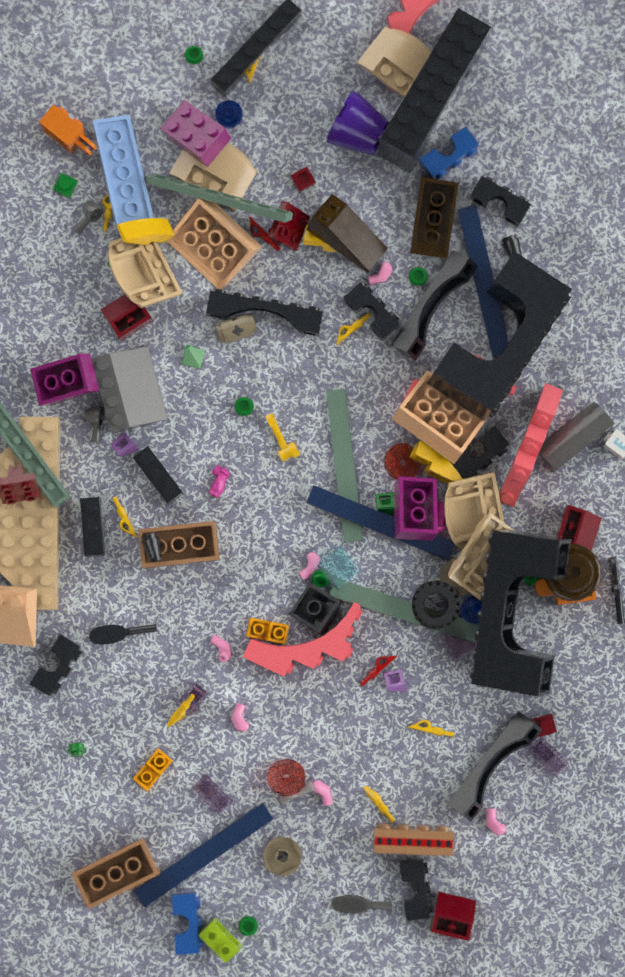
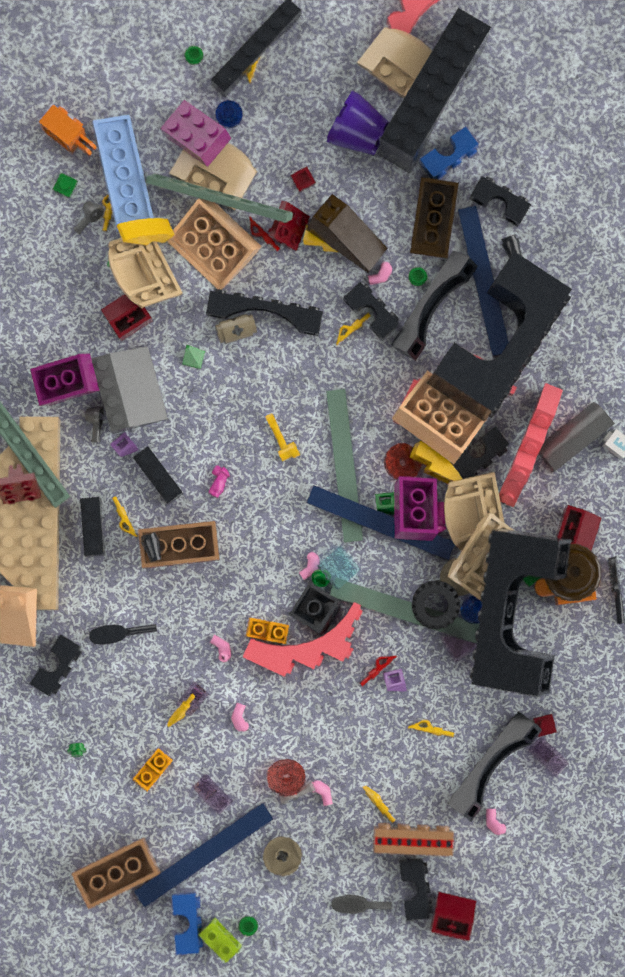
(244, 406): green plate -> none

